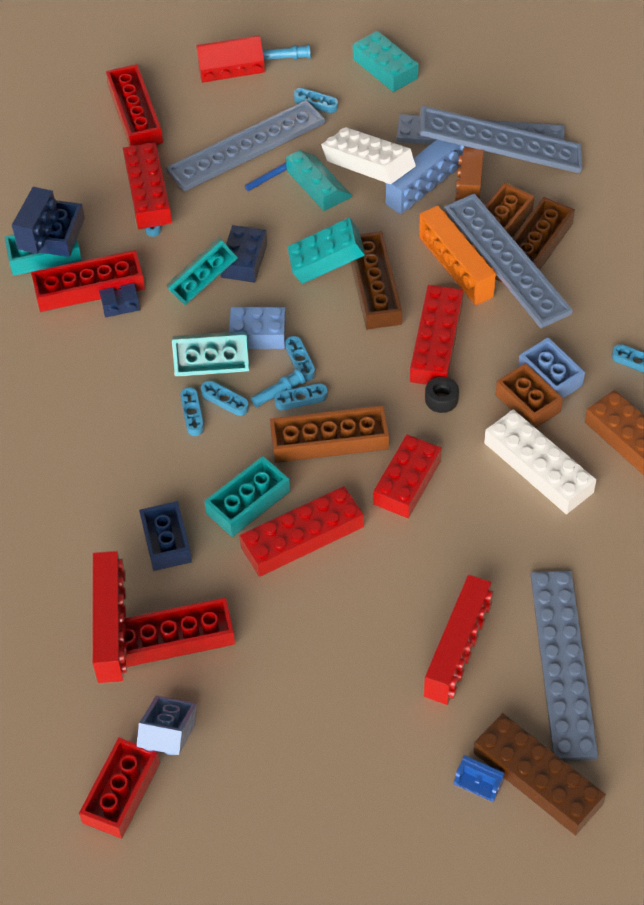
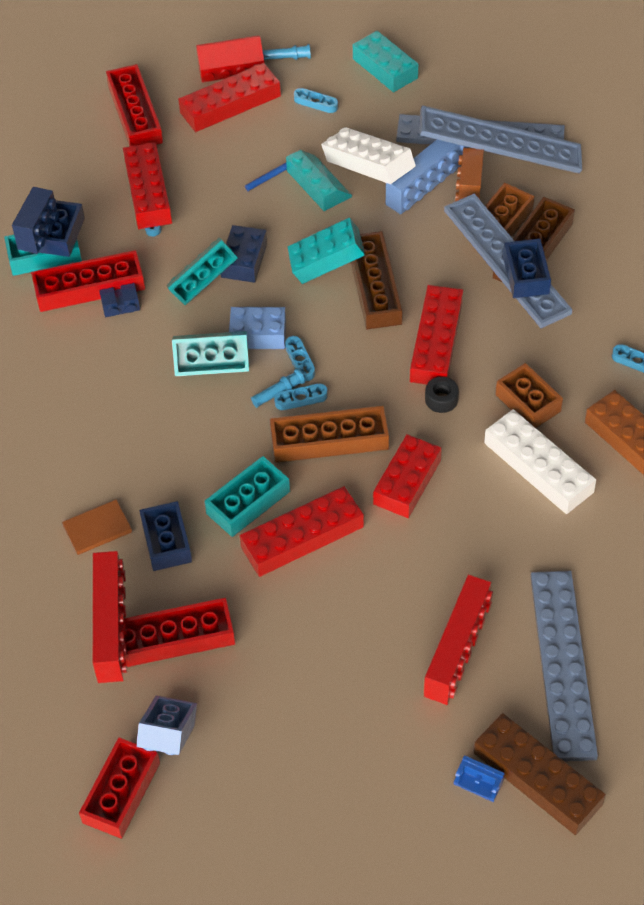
(97, 527): none -> dark orange tile
(192, 417): dark azure beam -> none
(221, 391): dark azure beam -> none
(229, 97): none -> red brick
(245, 145): sand blue plate -> none
(457, 255): orange brick -> none
(526, 268): none -> dark blue brick
(553, 367): medium blue brick -> none

